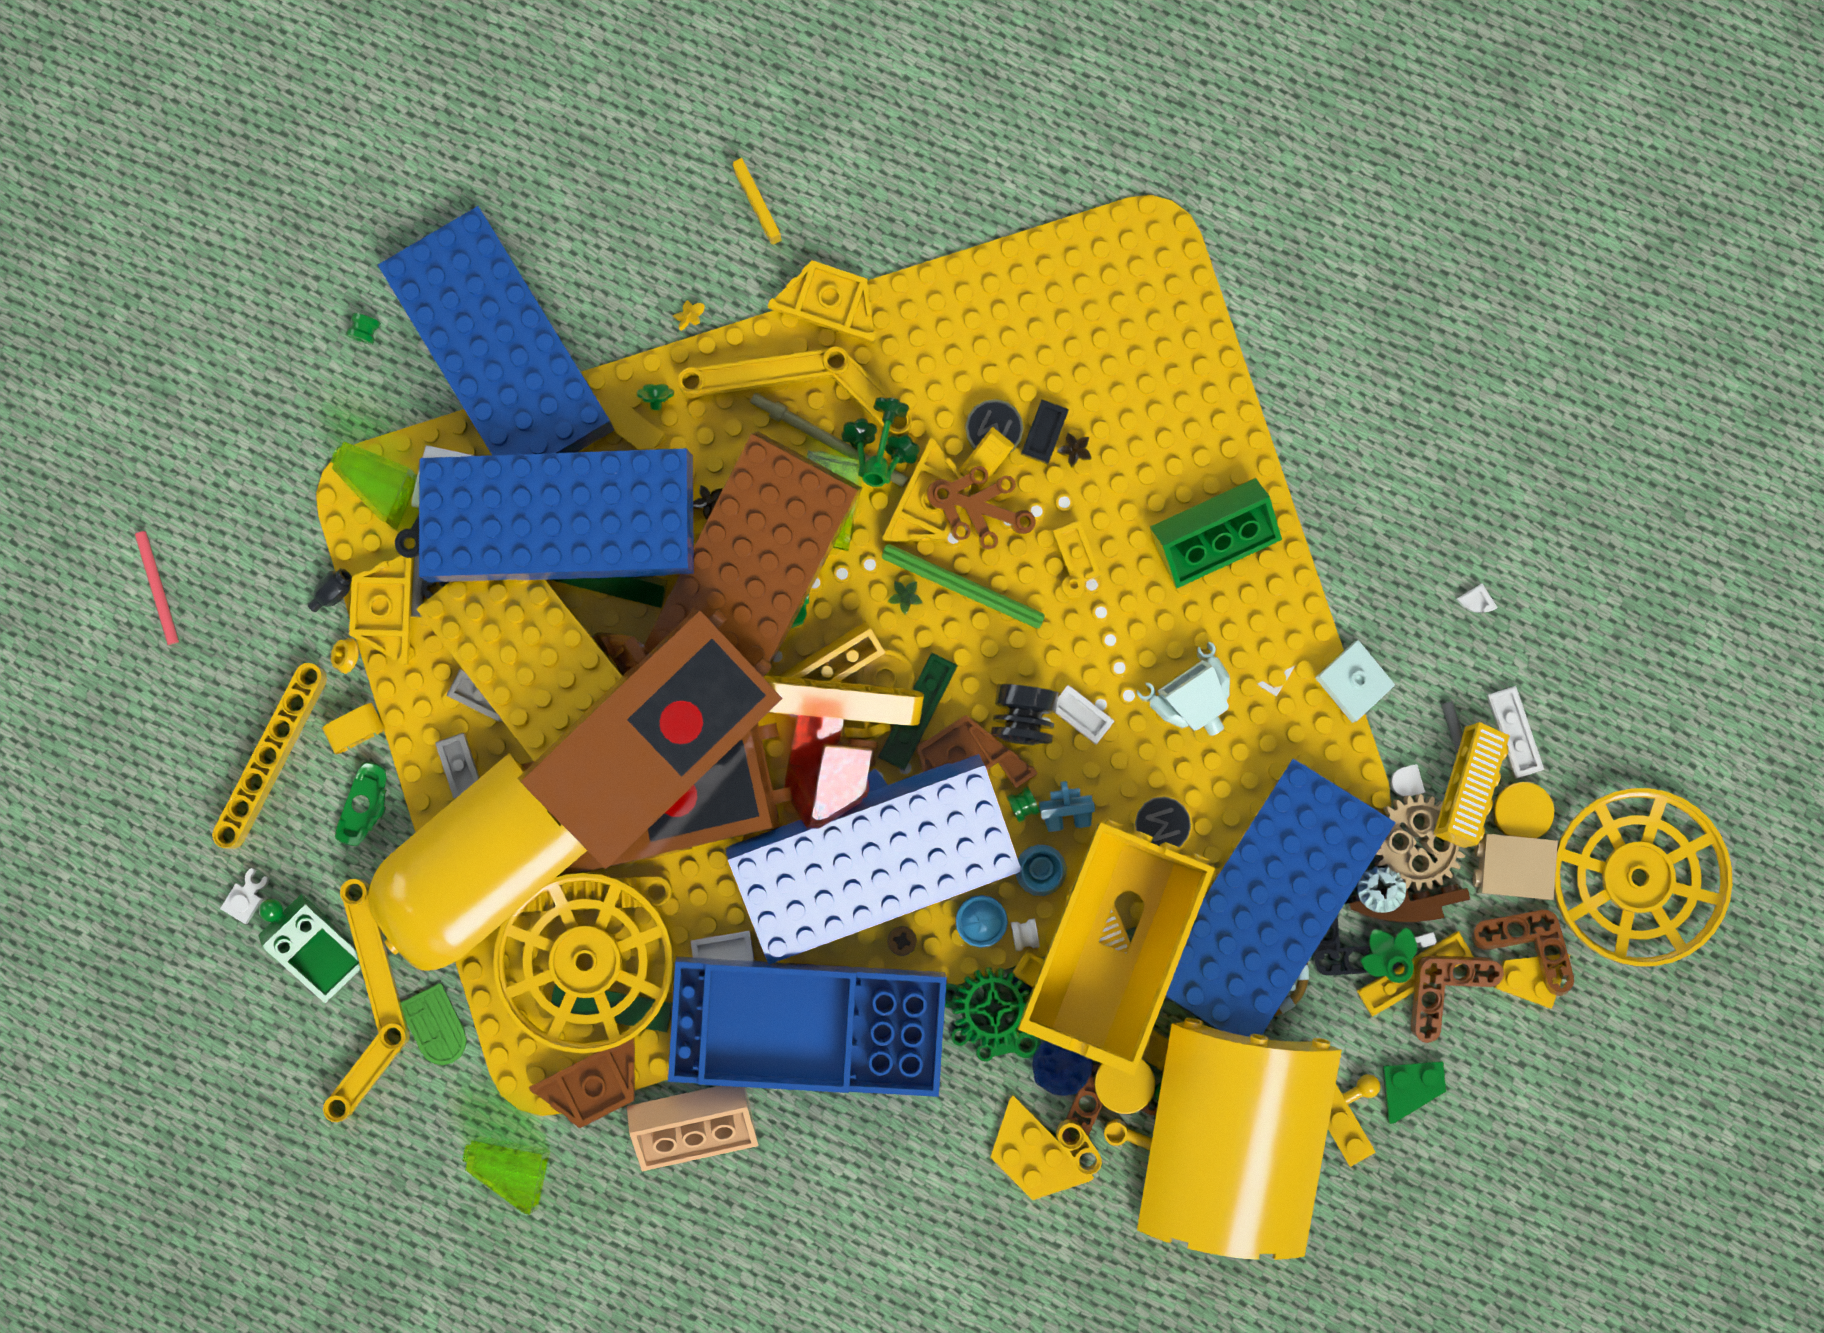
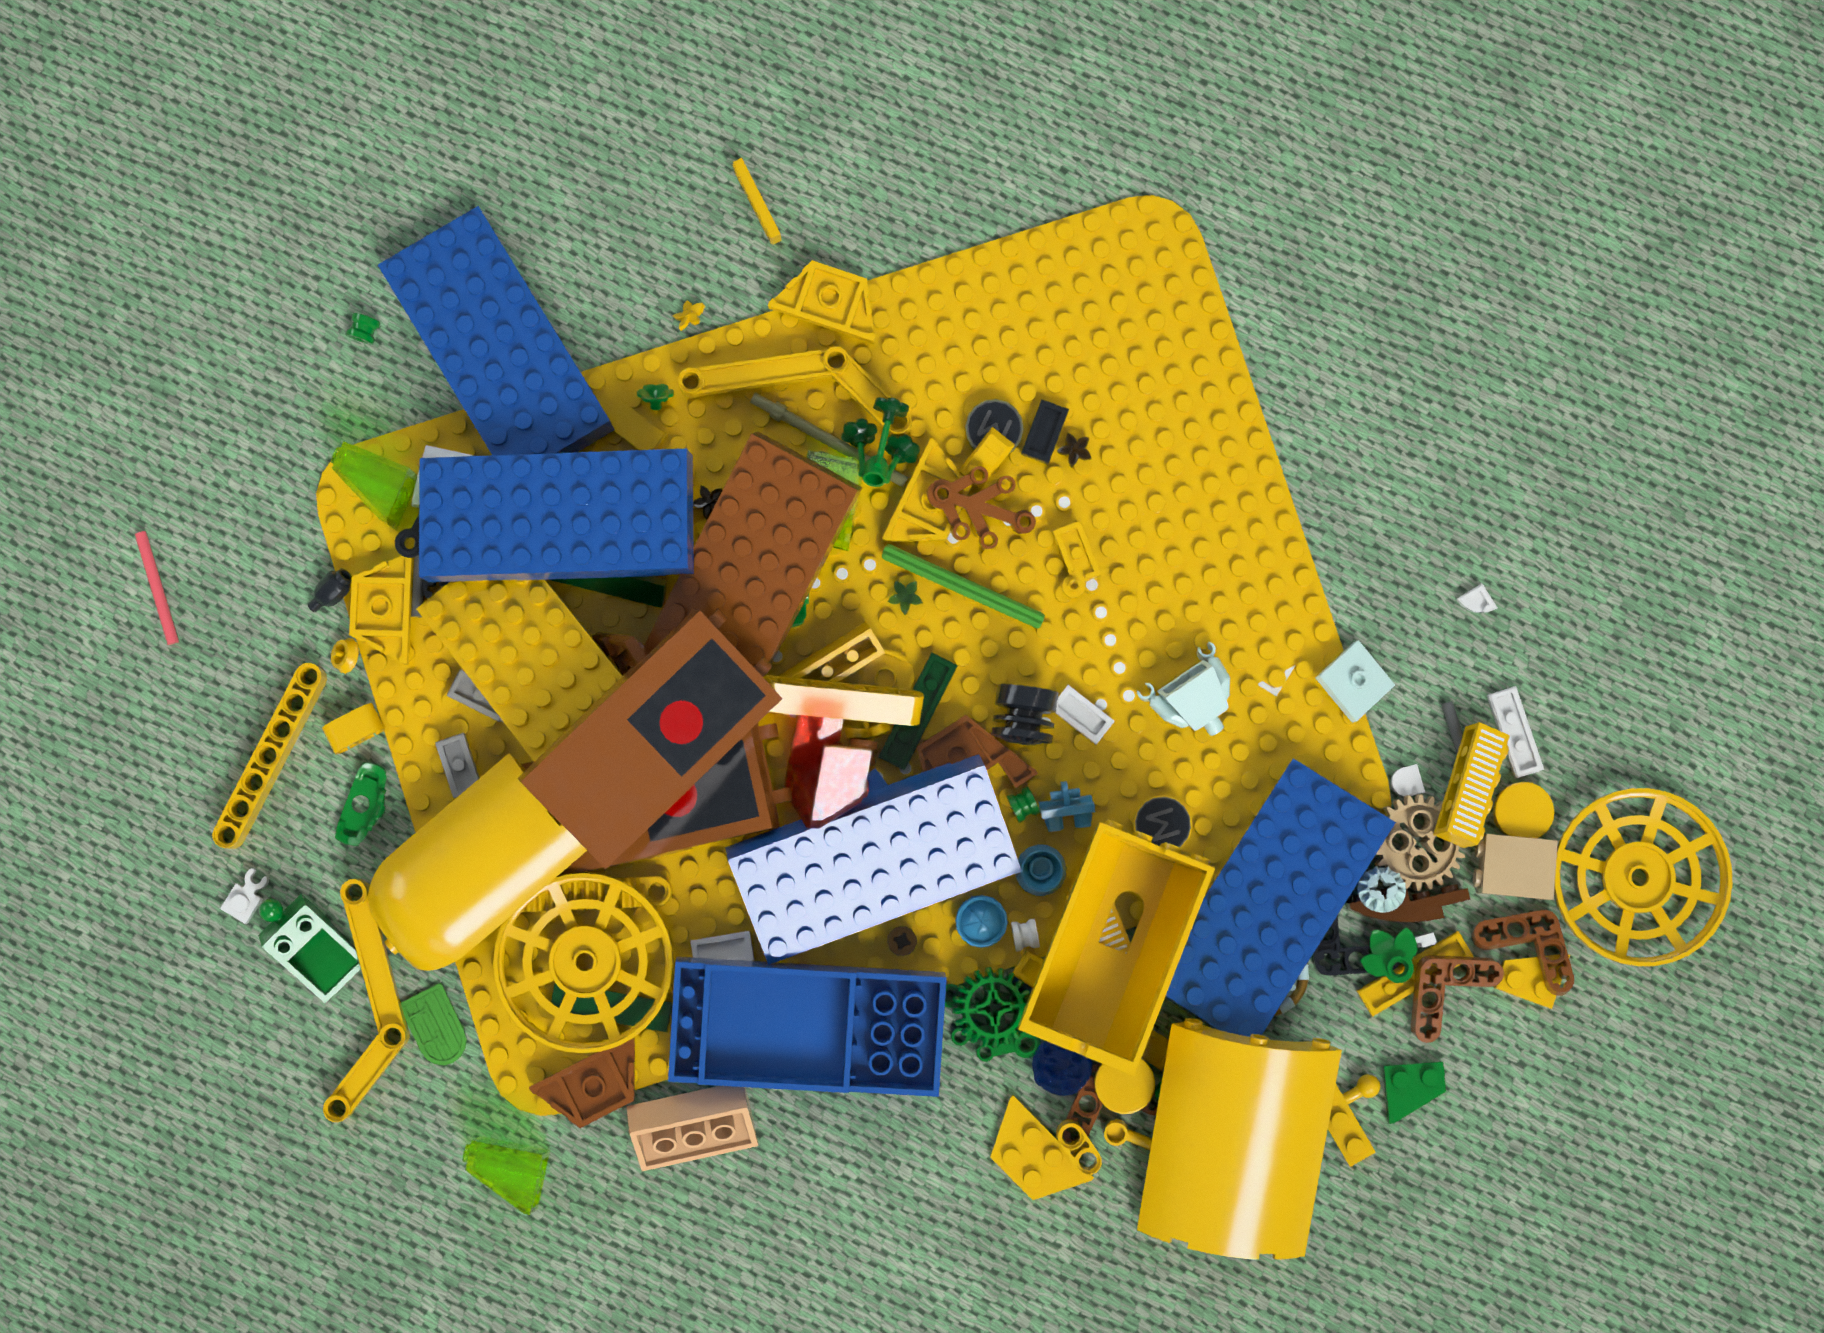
(1216, 532): green slope -> none

